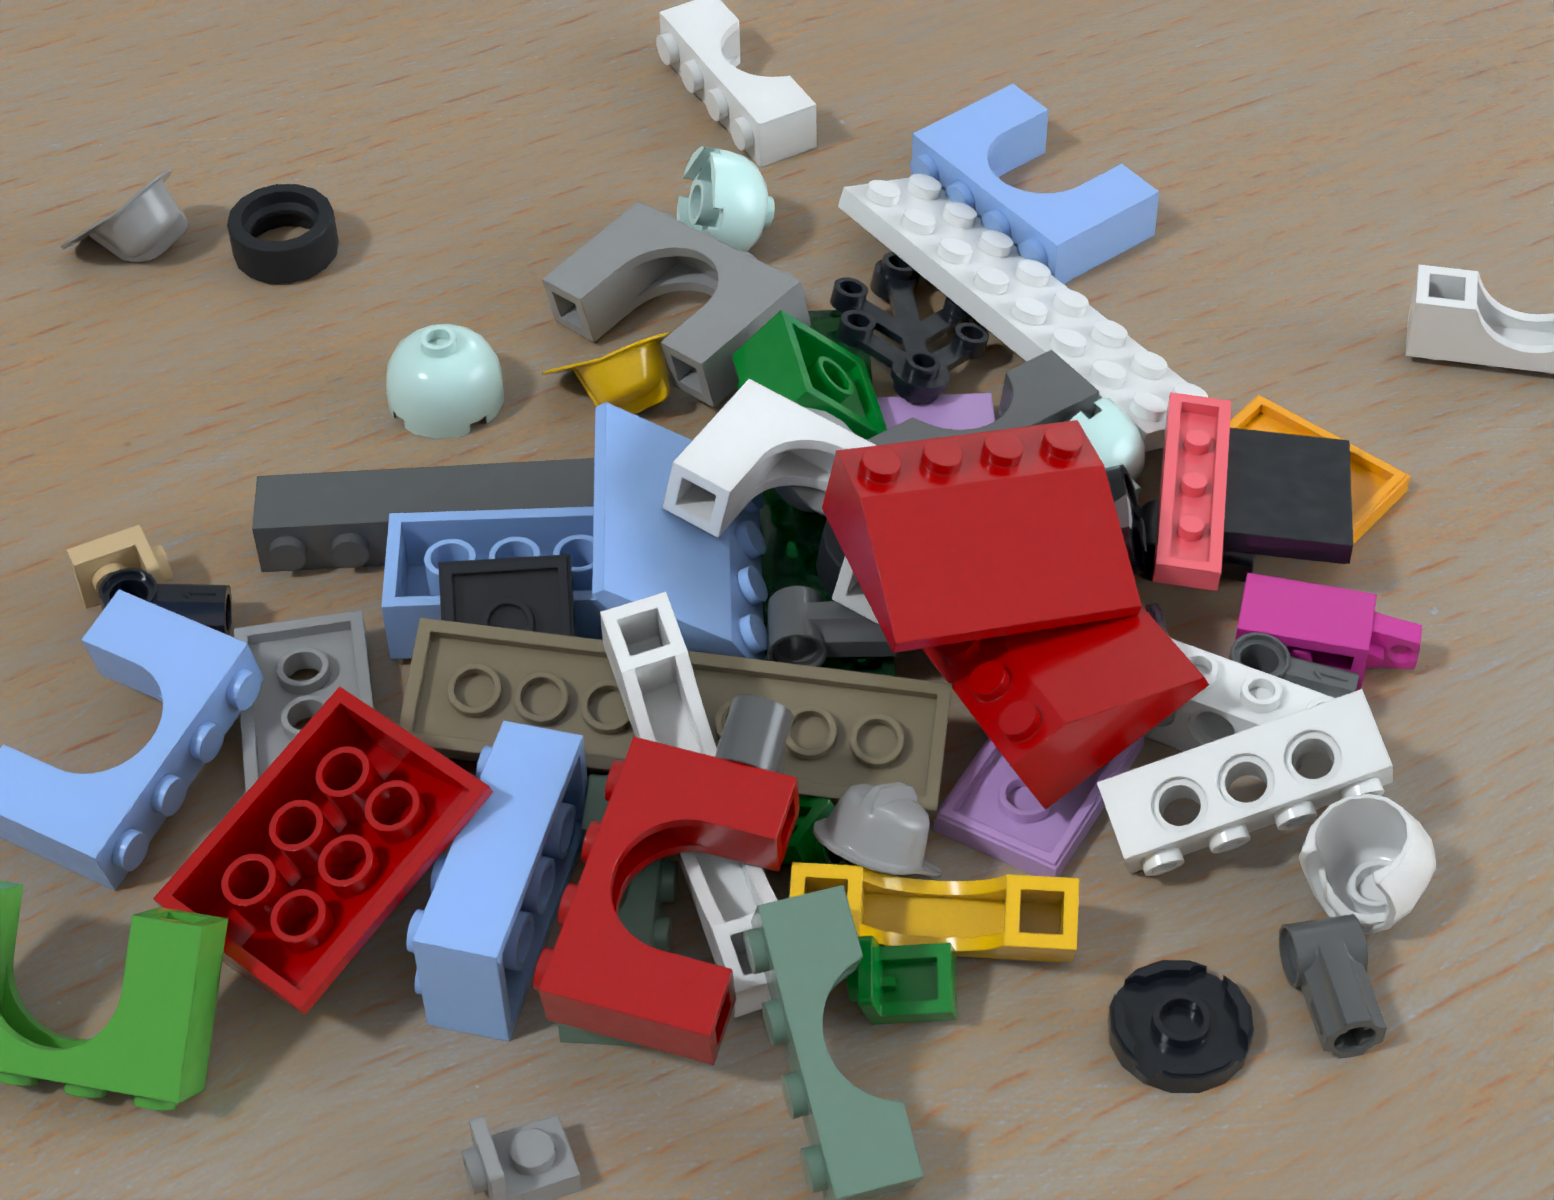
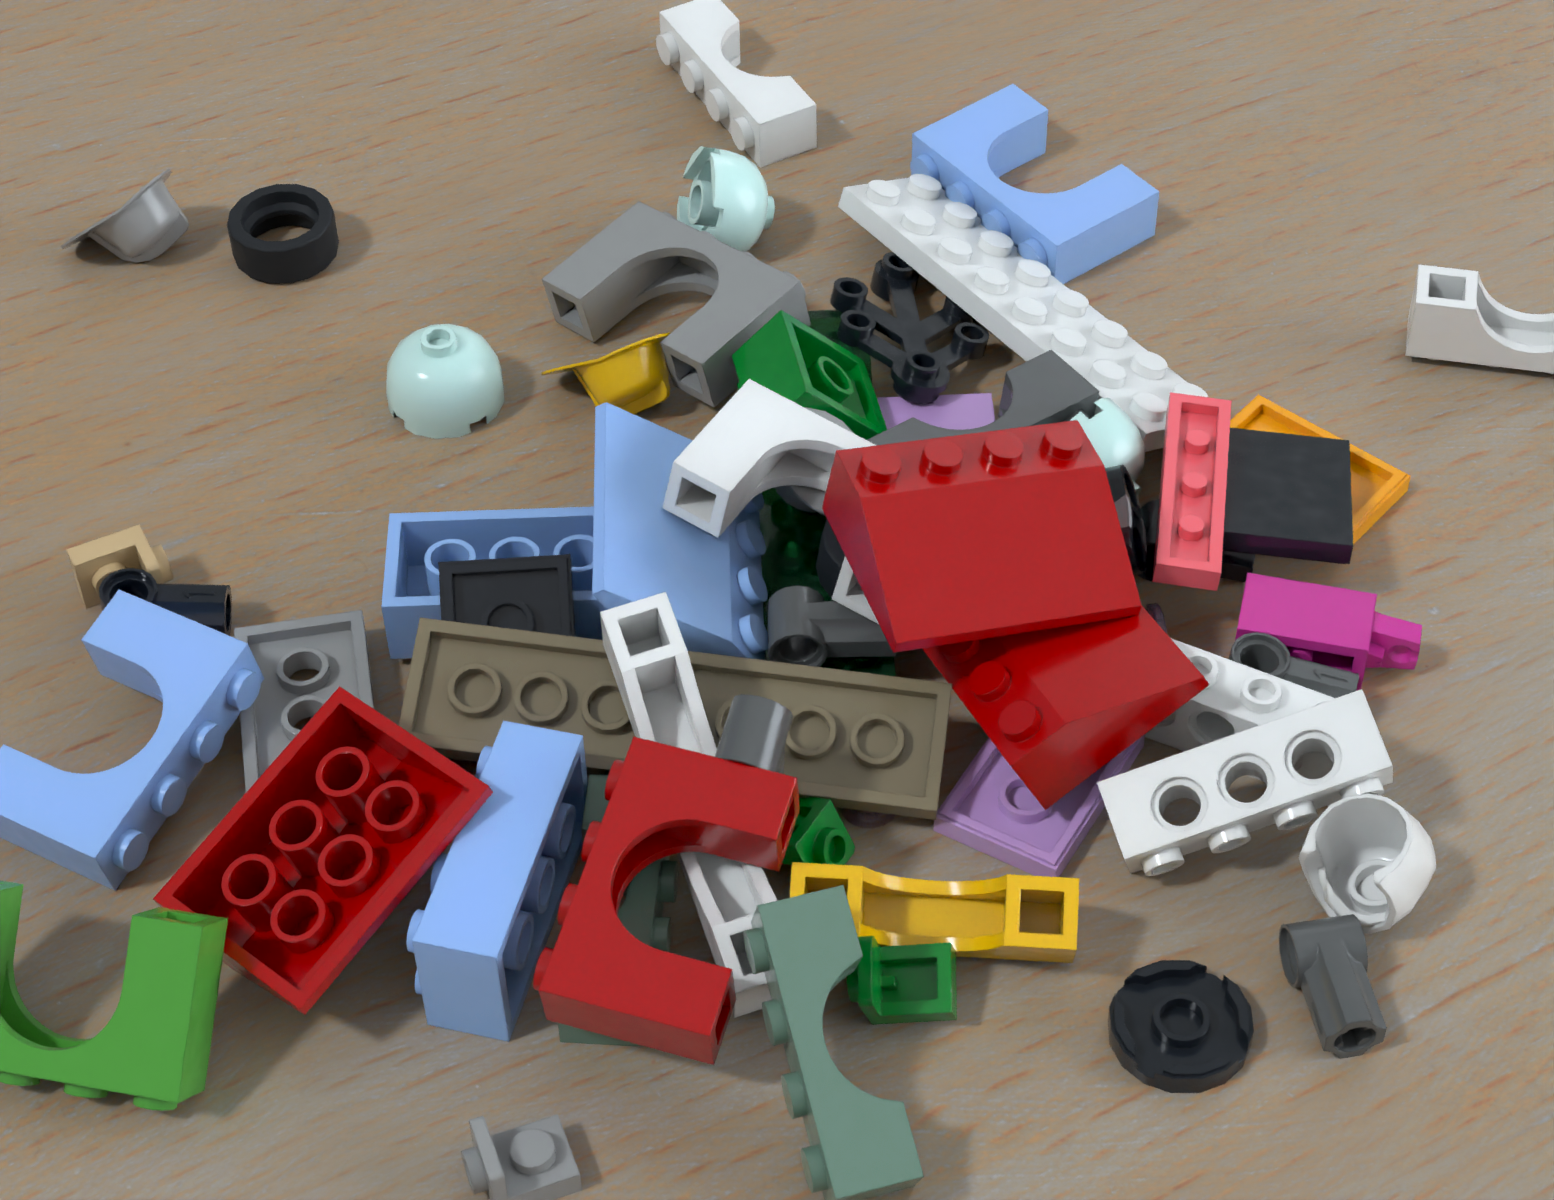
(344, 515): dark grey brick -> none
(879, 829): light grey piece -> none

